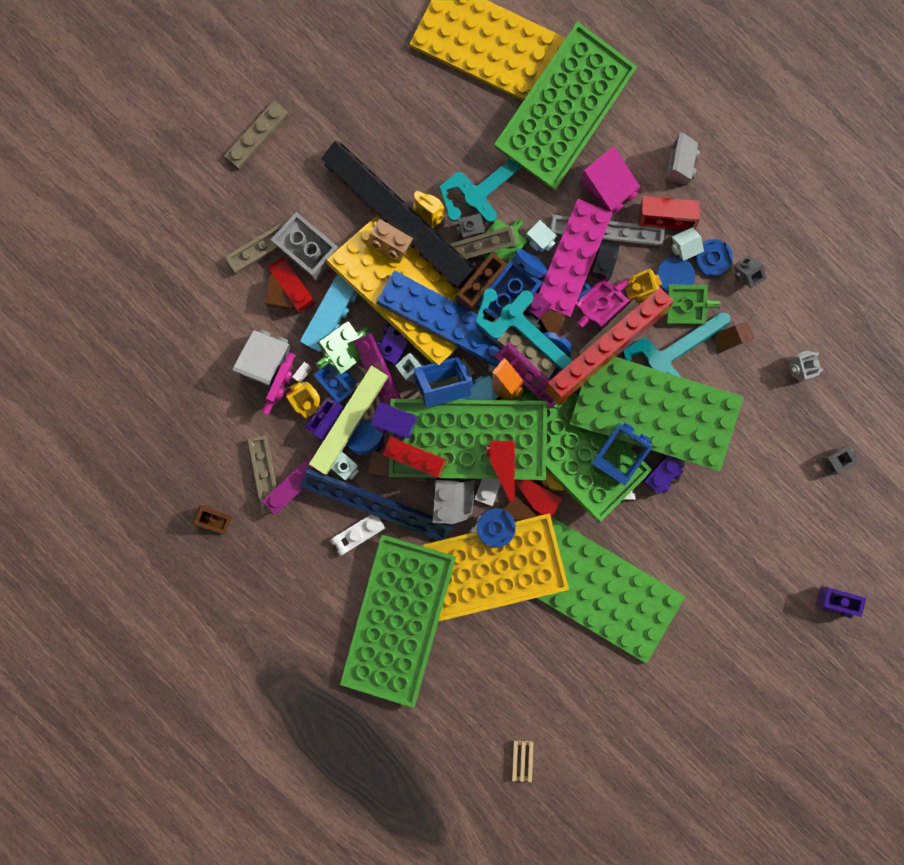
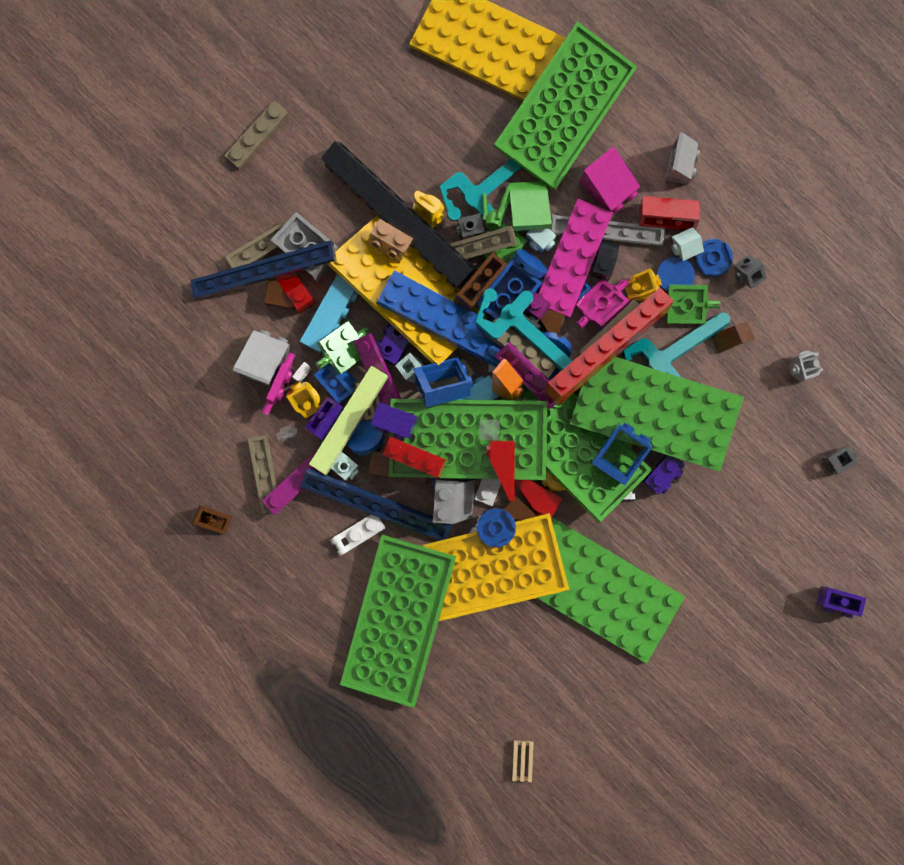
(264, 270): none -> dark blue plate
(287, 433): none -> clear plate
(489, 429): none -> clear plate
(495, 217): none -> bright green plant
(529, 206): none -> tile

